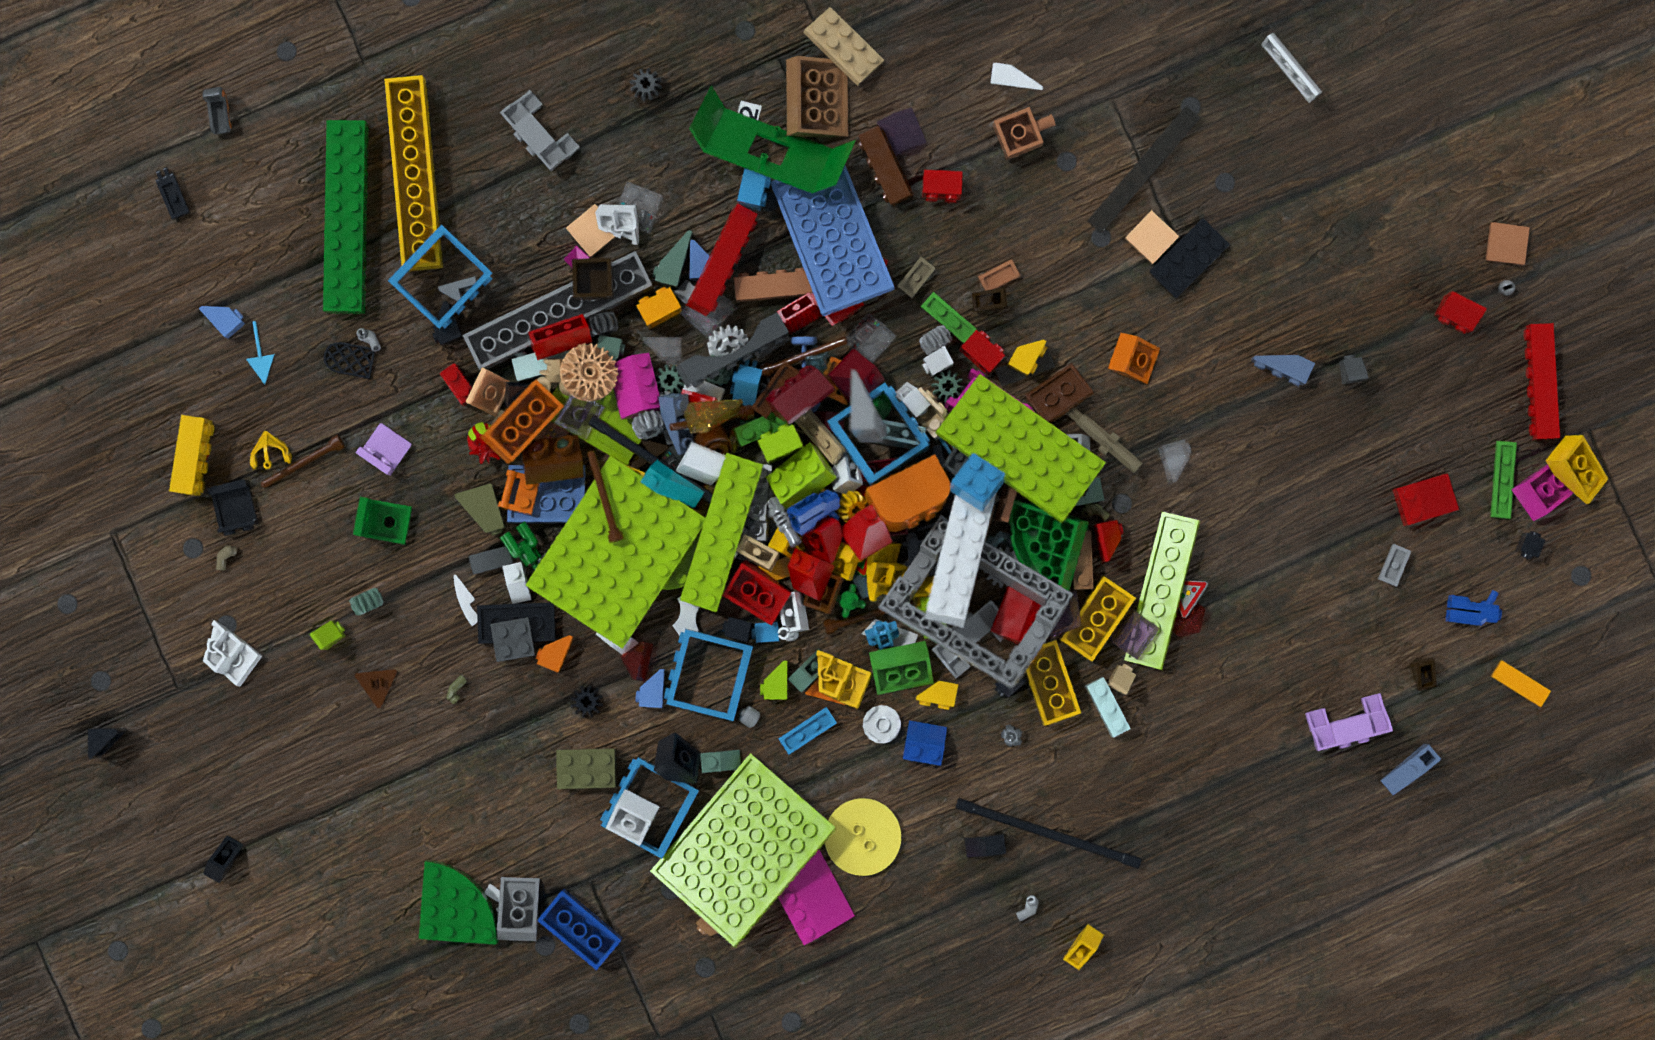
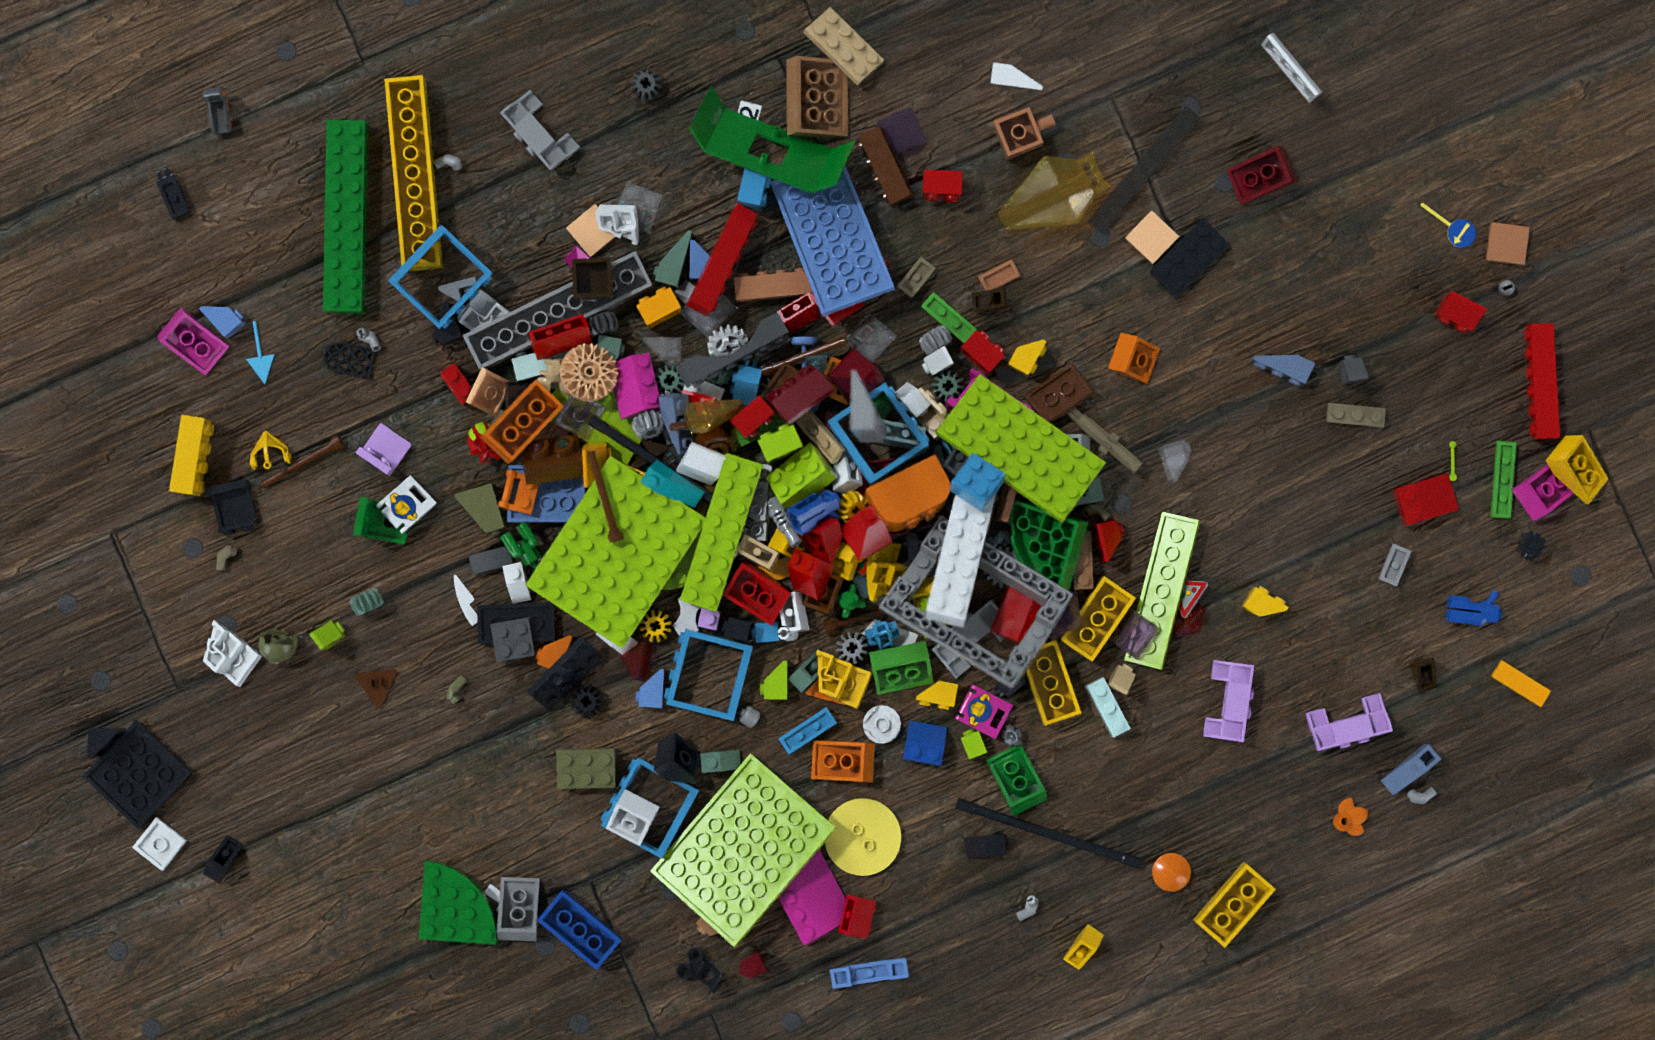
(137, 774): none -> black plate
(159, 843): none -> white tile
(192, 341): none -> dark pink slope
(277, 646): none -> olive cylinder
(404, 507): none -> white container
(449, 160): none -> light grey arm
(481, 311): none -> white slope
(565, 673): none -> black plate
(602, 453): none -> light orange slope
(653, 619): none -> yellow gear
(696, 968): none -> black piece
(709, 619): none -> lavender brick
(752, 418): none -> red brick
(752, 964): none -> dark red brick
(843, 761): none -> orange slope
(857, 651): none -> light grey gear
(857, 916): none -> red brick
(869, 972): none -> medium blue slope
(973, 743): none -> lime brick
(980, 710): none -> dark pink container
(1017, 779): none -> green slope
(1053, 194): none -> clear yellow windscreen
(1171, 872): none -> orange dish
(1234, 904): none -> yellow brick
(1235, 701): none -> lavender bracket
(1262, 175): none -> dark red slope
(1262, 604): none -> yellow slope
(1353, 817): none -> orange plate
(1355, 415): none -> dark tan plate
(1421, 798): none -> light grey arm
(1452, 476): none -> lime hinge
(1460, 232): none -> blue piece

